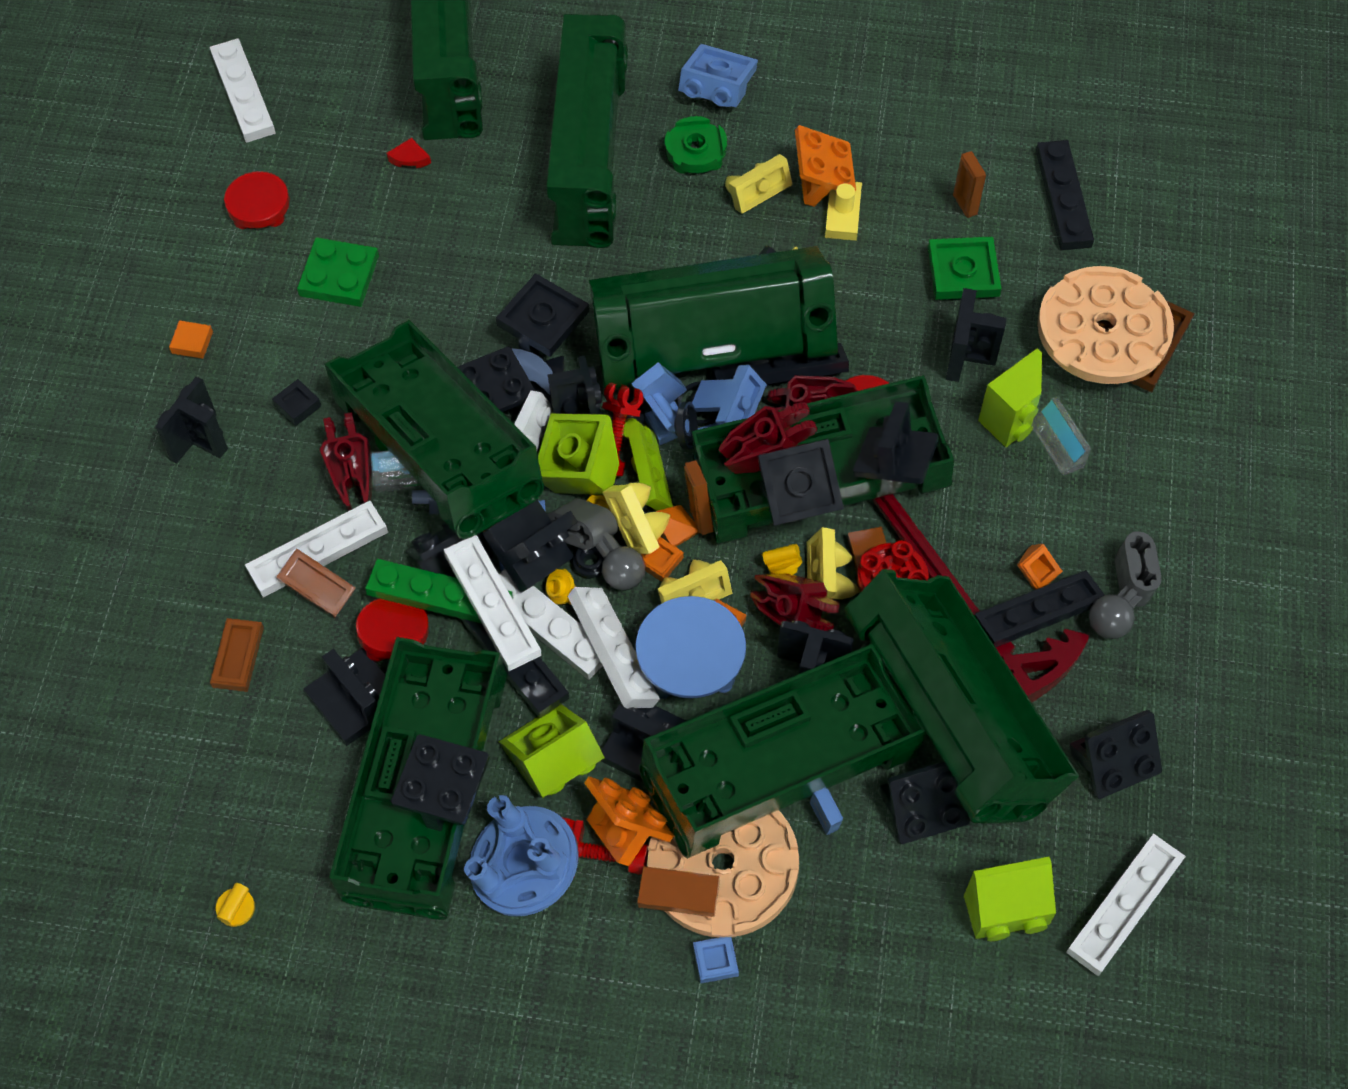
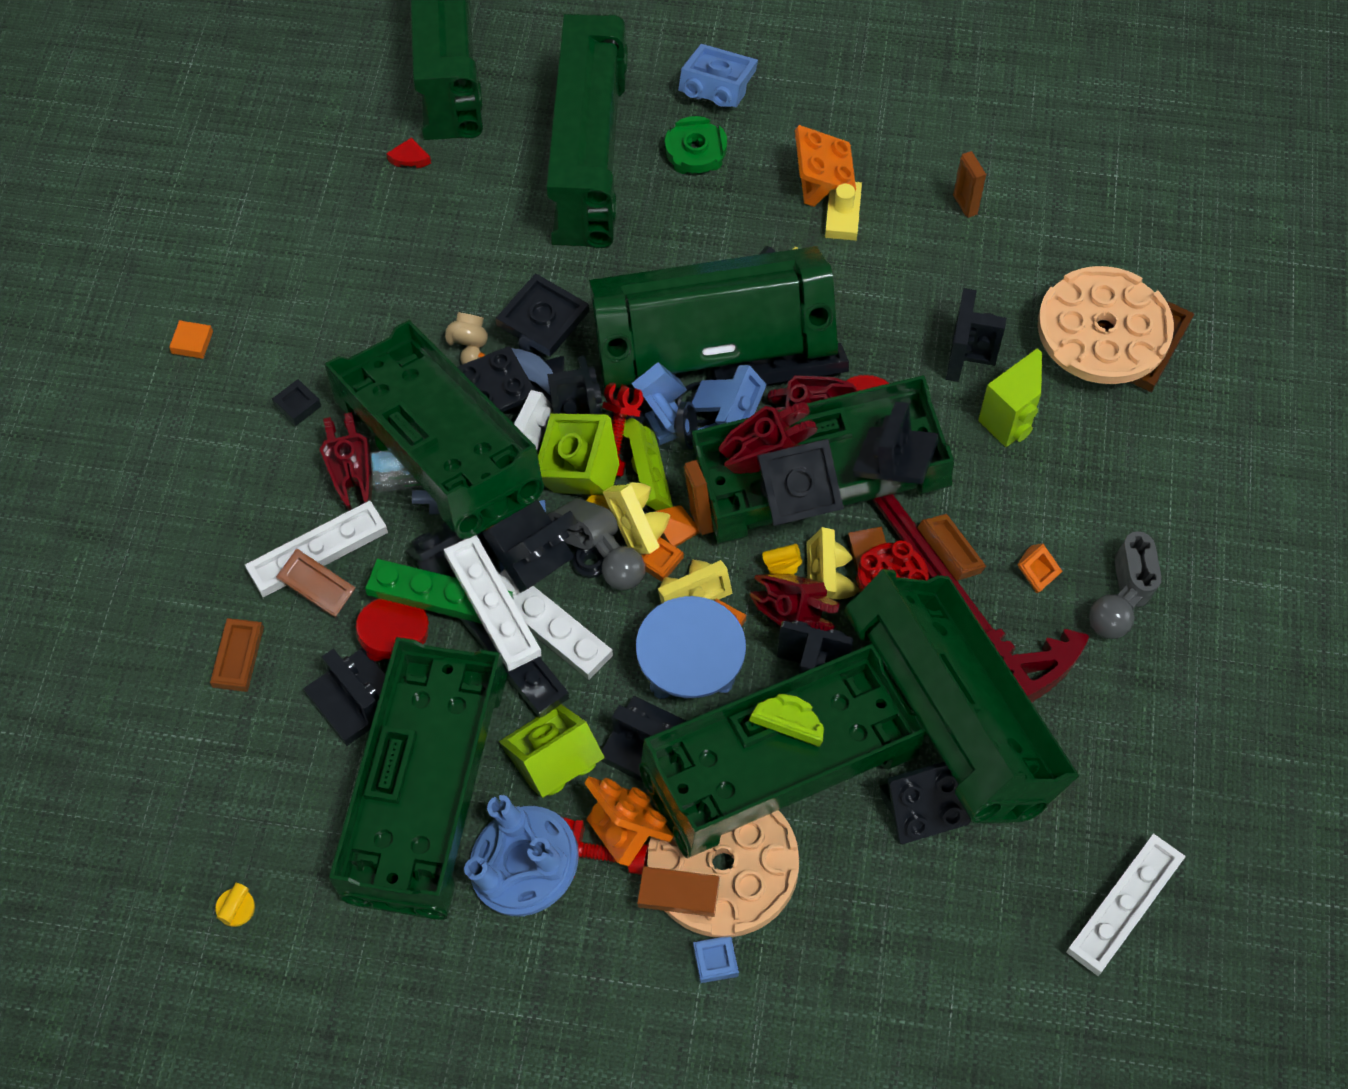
(191, 423): black bracket -> none
(242, 90): white plate -> none
(257, 200): red tile -> none
(338, 272): green plate -> none
(440, 781): black bracket -> none
(469, 332): none -> tan animal
(559, 586): yellow plate -> none
(613, 647): white plate -> none
(759, 183): light yellow tile -> none
(791, 717): none -> lime tile
(826, 810): medium blue tile -> none
(951, 547): none -> dark orange tile
(964, 264): green plate -> none
(1011, 899): lime slope -> none
(1039, 608): black plate -> none
(1061, 437): clear slope -> none
(1064, 195): black plate -> none
(1120, 754): black bracket -> none

